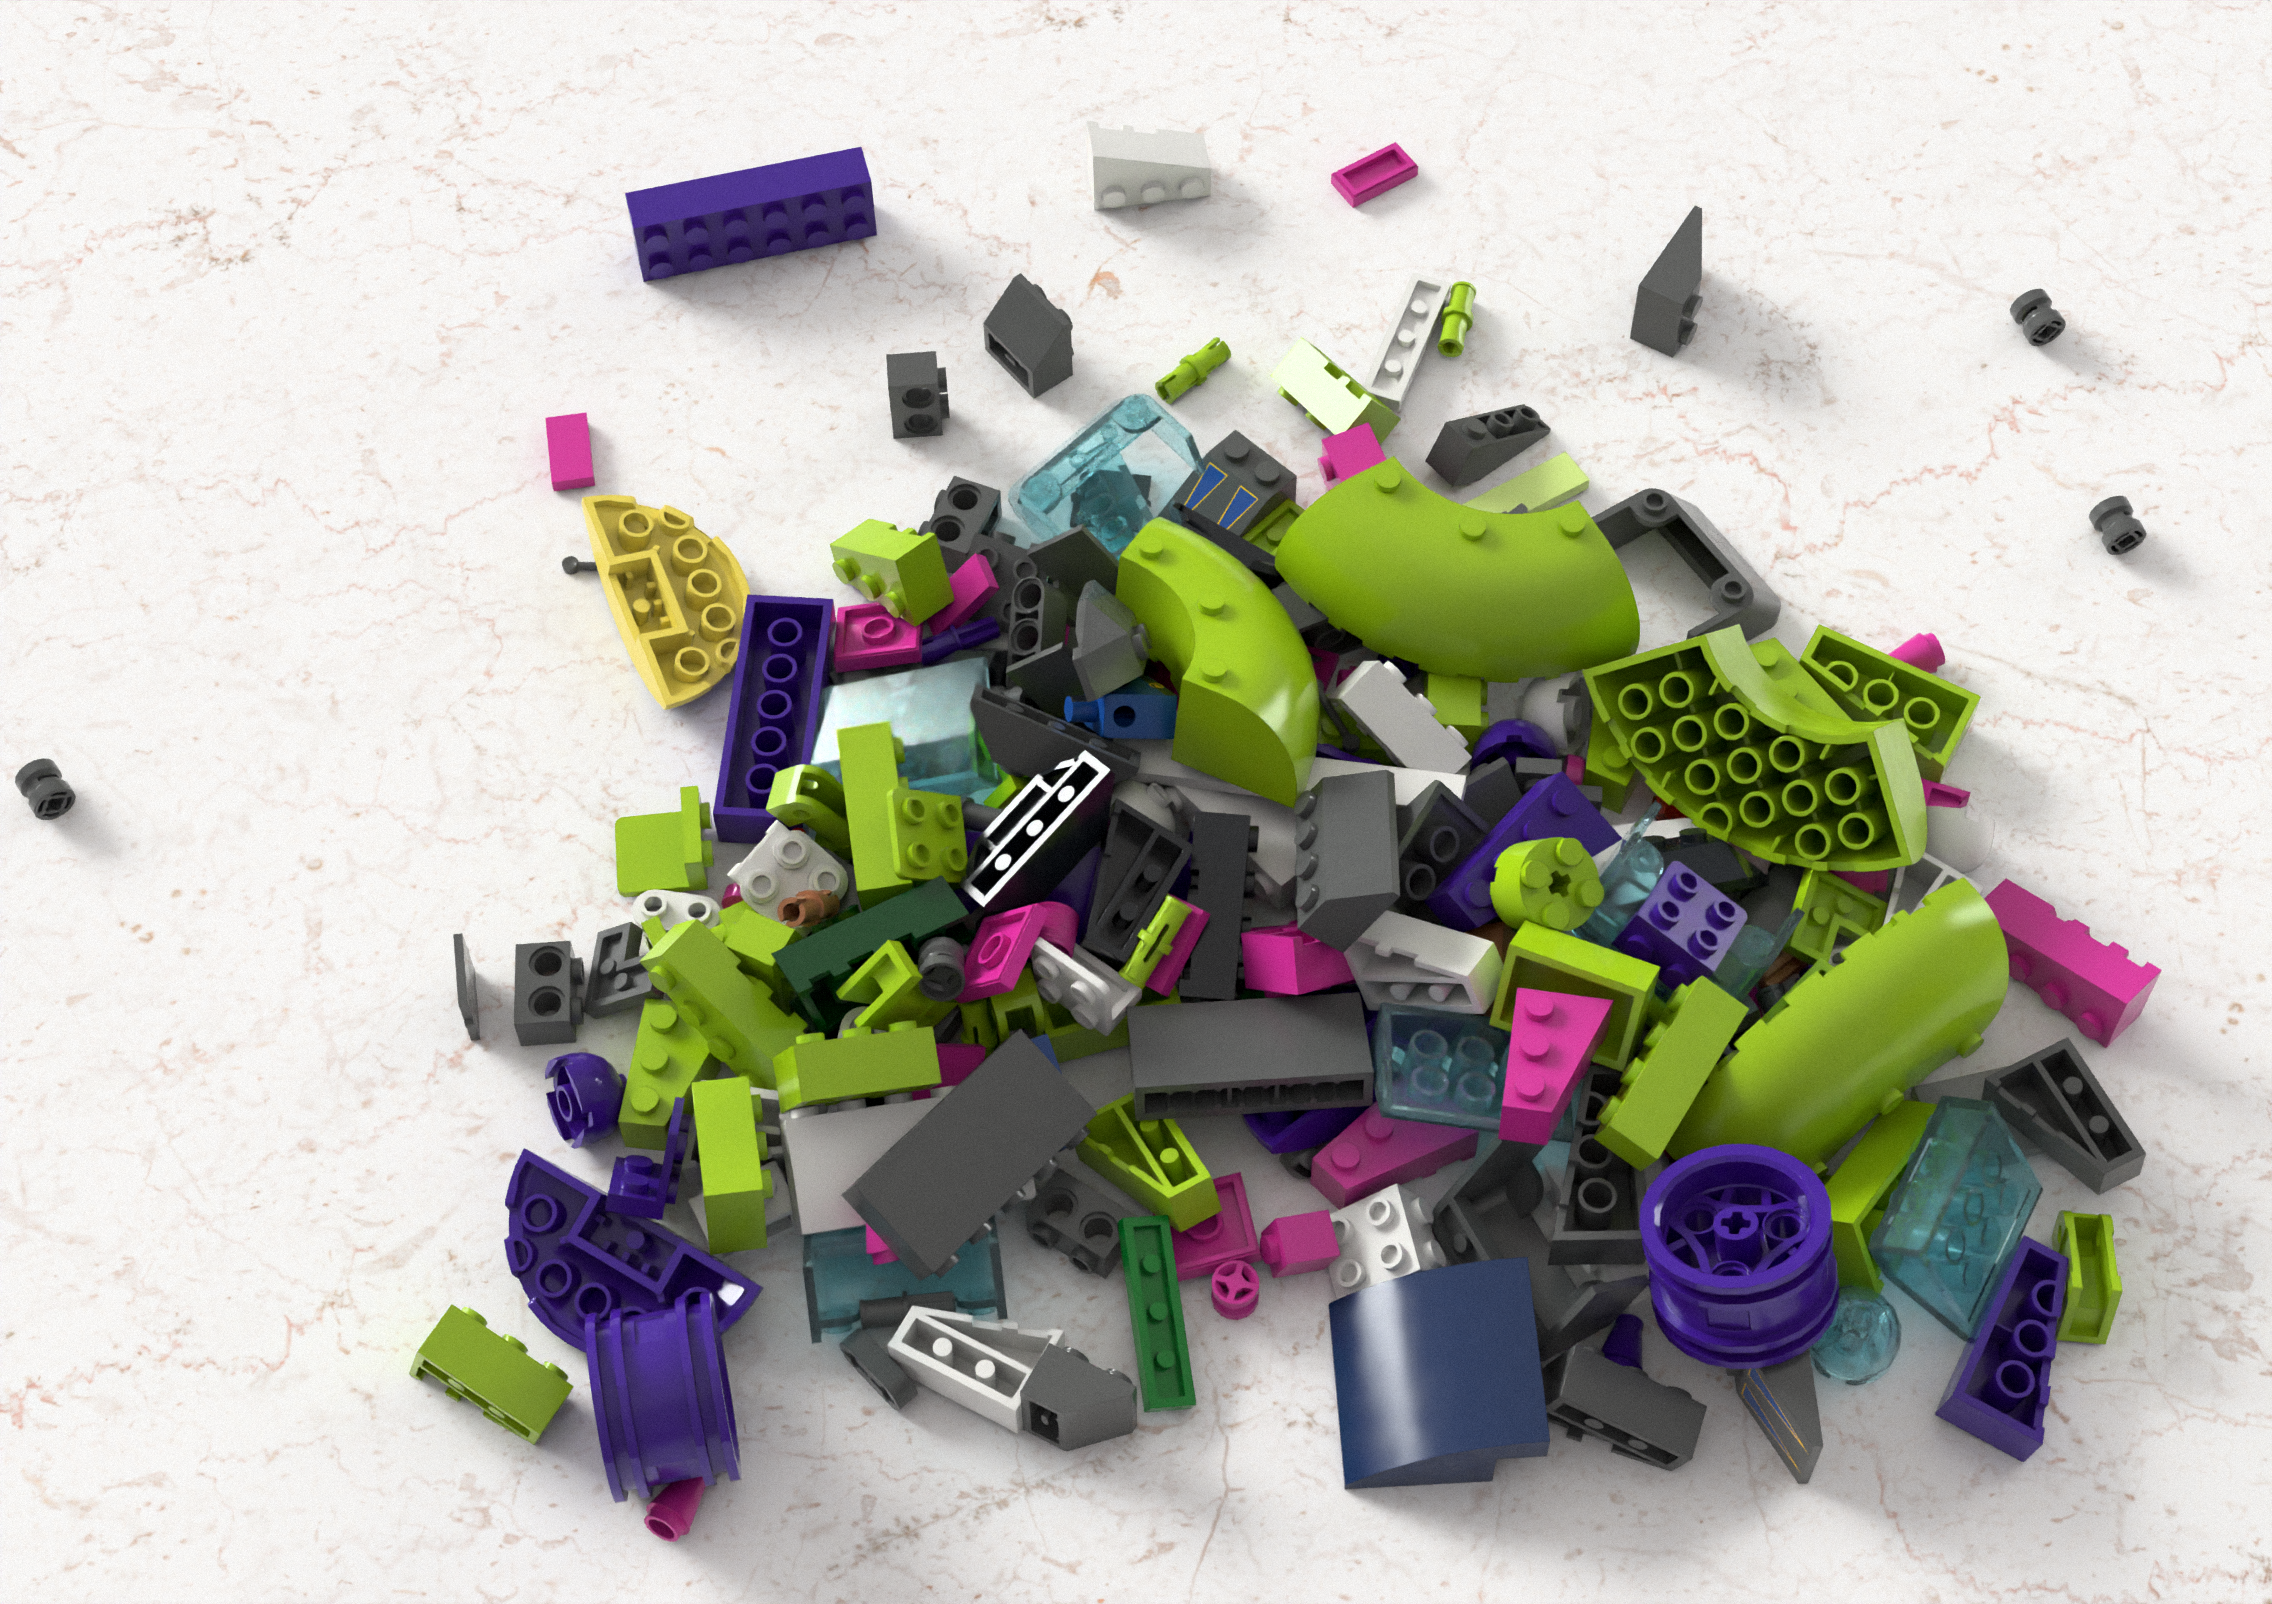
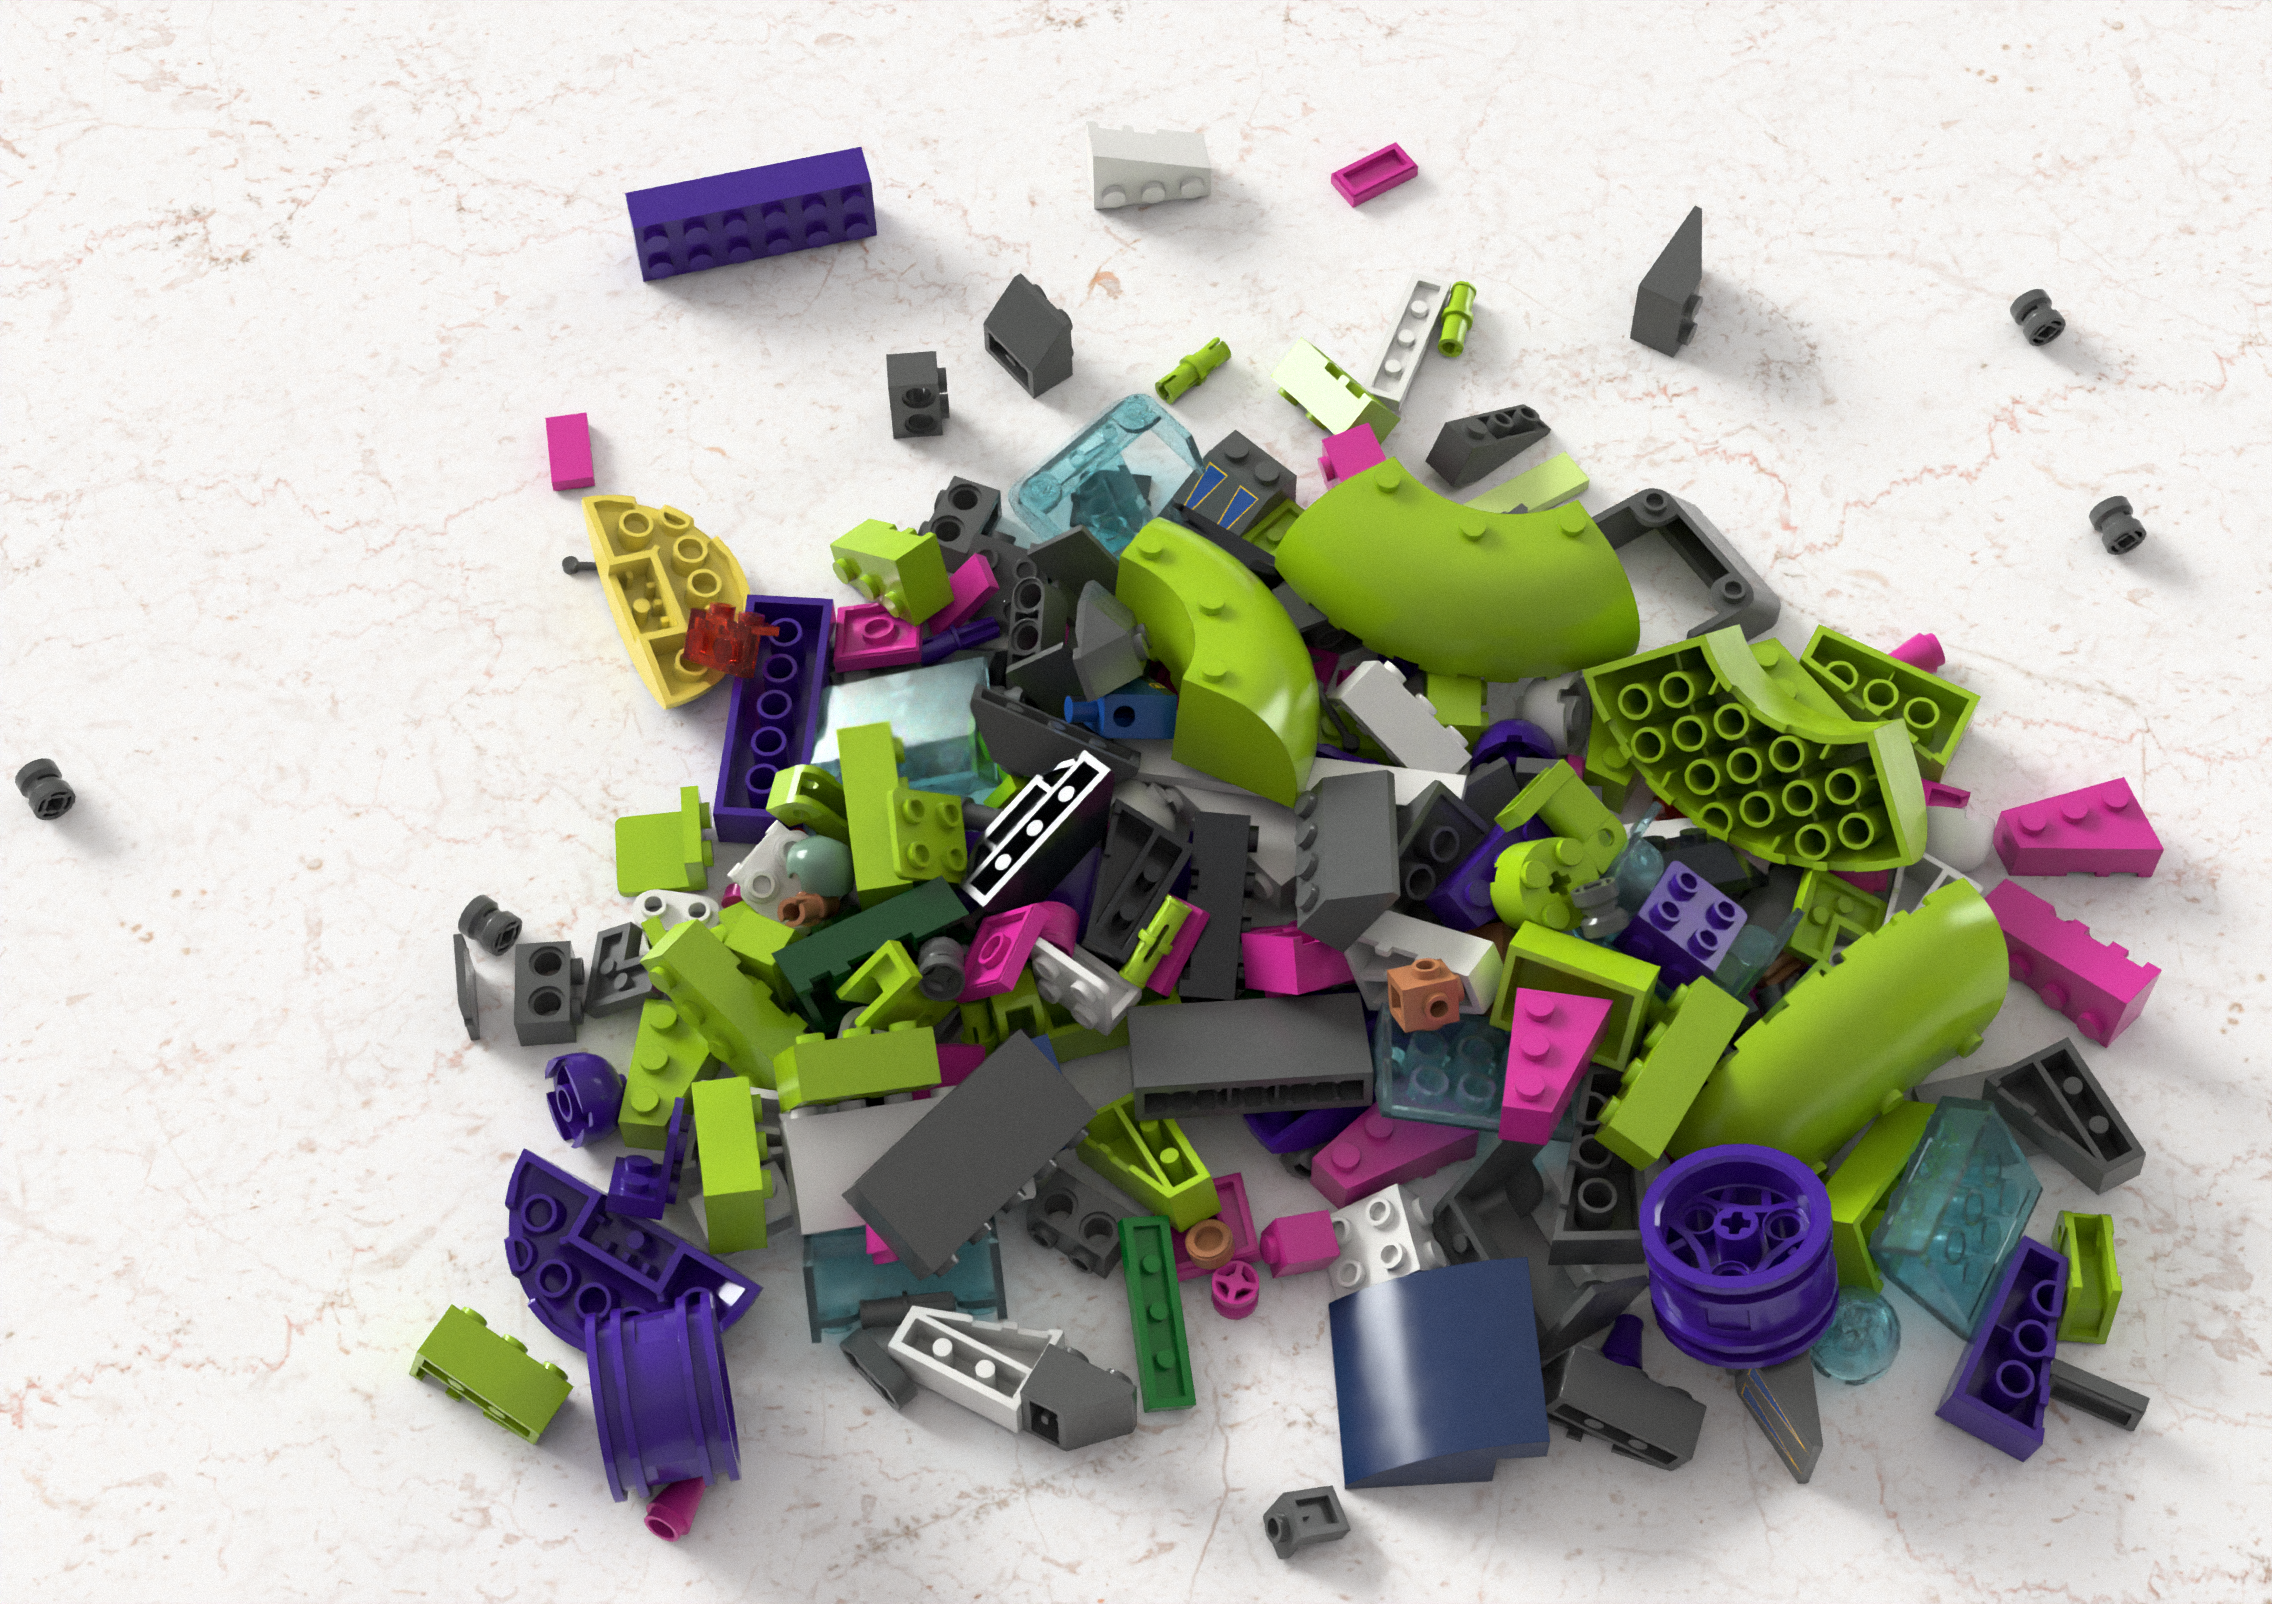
(490, 925): none -> dark grey wheel
(726, 639): none -> clear red bracket
(822, 866): none -> sand green hair
(1210, 1244): none -> nougat tile
(1304, 1519): none -> dark grey bracket
(1424, 995): none -> nougat brick
(1569, 812): none -> lime piece
(1598, 904): none -> dark grey wheel
(2079, 831): none -> dark pink wedge
(2096, 1395): none -> dark grey tile

